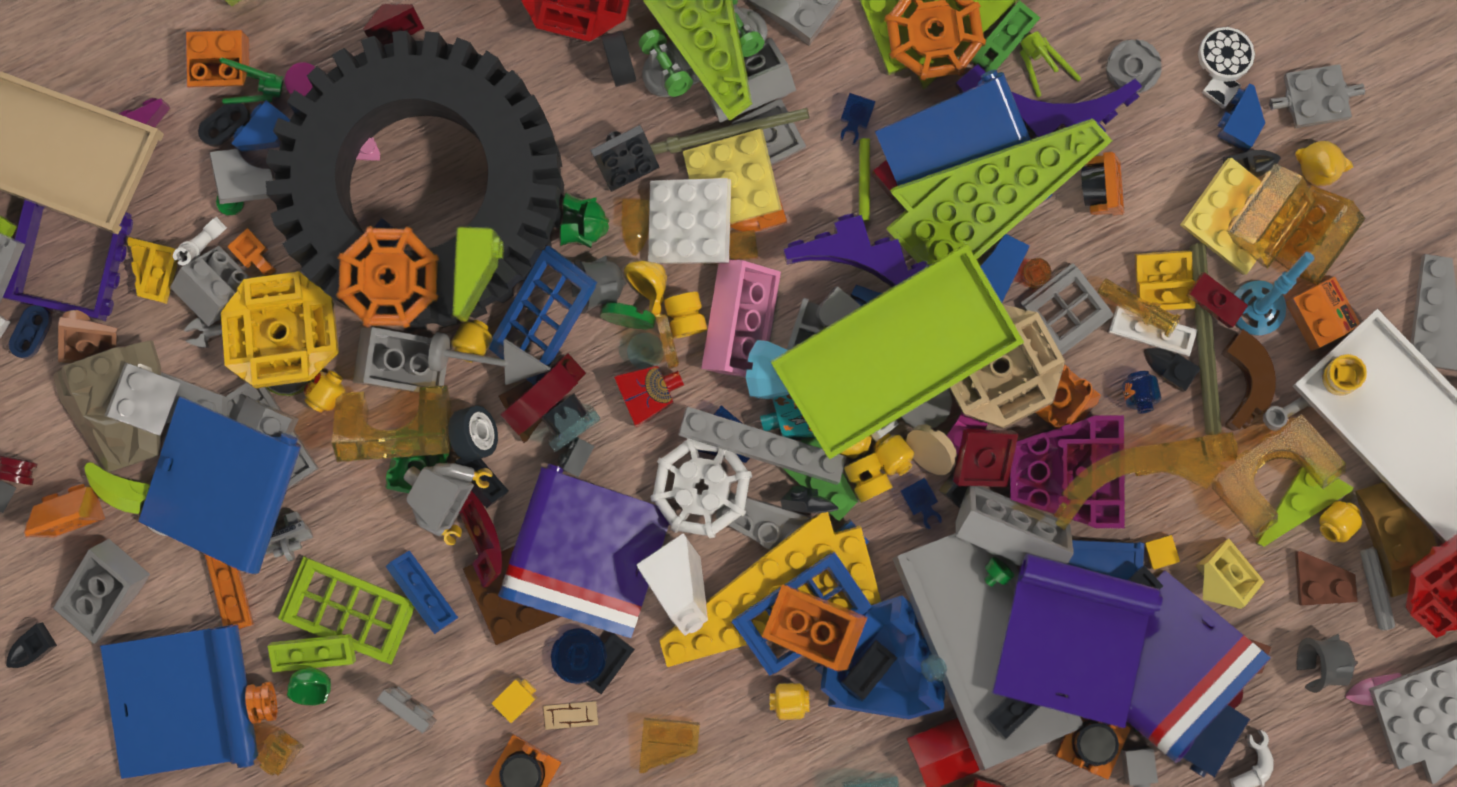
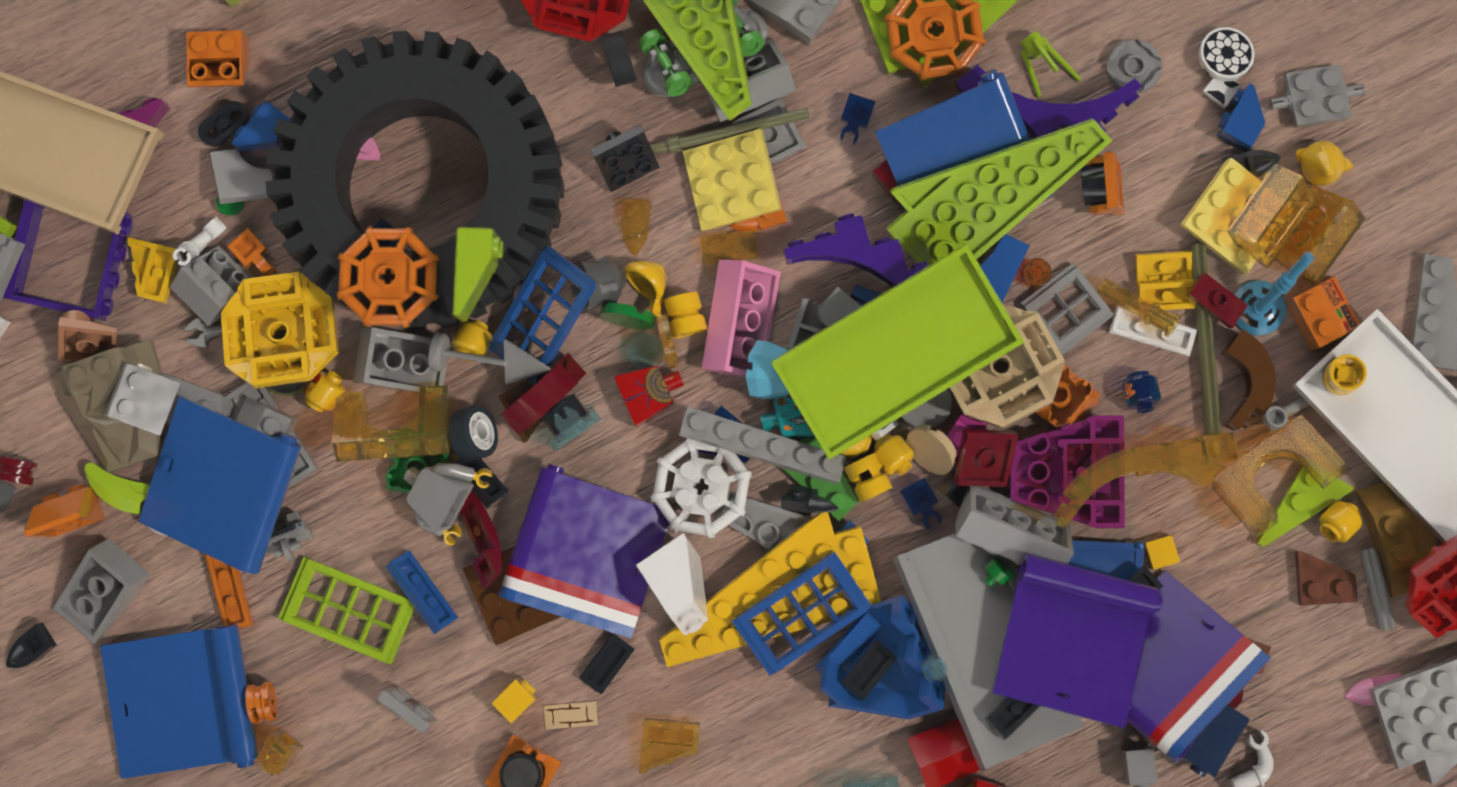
(28, 330): dark blue plate -> none
(269, 84): green plant -> none
(297, 78): dark pink piece -> none
(309, 687): green hair -> none
(311, 652): lime plate -> none
(391, 19): dark red slope -> none
(575, 456): dark grey piece -> none
(578, 656): clear blue tile -> none
(582, 221): green helmet -> none
(689, 221): white plate -> none
(790, 701): yellow head -> none
(814, 628): orange slope -> none
(864, 178): lime bar -> none
(1006, 36): bright green plate -> none
(1096, 747): piece -> none
(1172, 367): black plate -> none
(1228, 576): light yellow slope -> none
(1336, 661): dark grey helmet -> none

